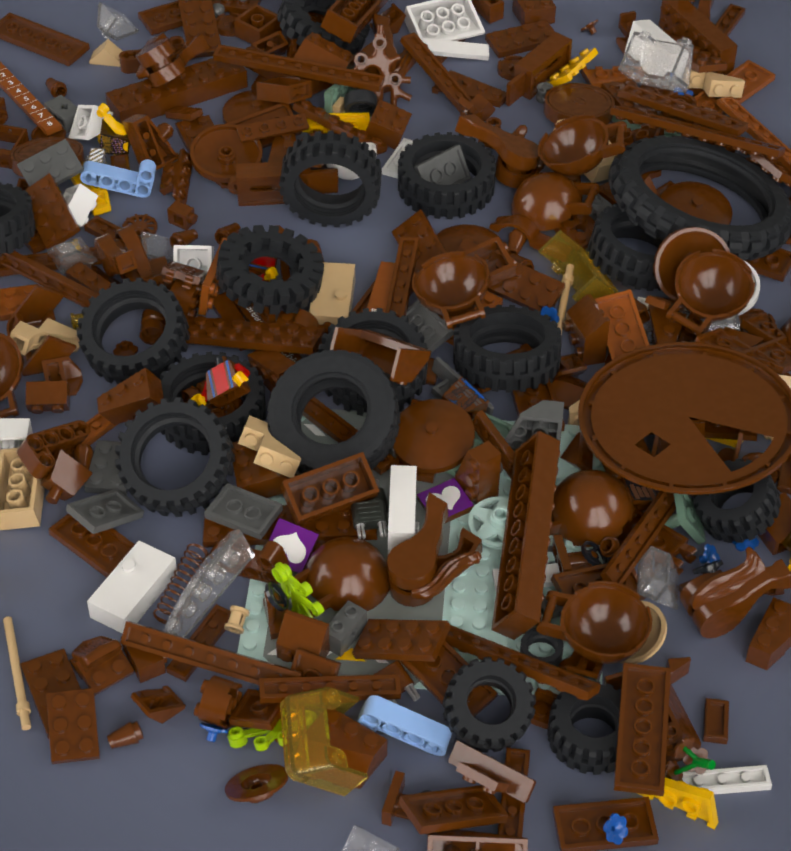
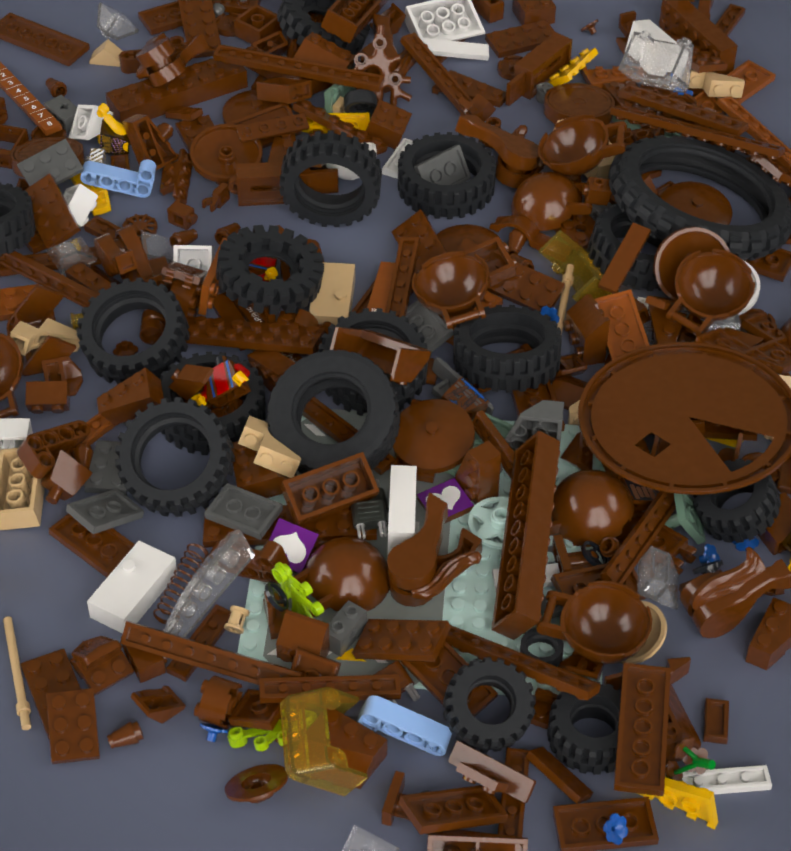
(189, 380): none -> reddish brown slope
(219, 197): none -> reddish brown plate
(559, 775): none -> reddish brown tile
(597, 191): none -> reddish brown brick
(624, 258): none -> reddish brown tile

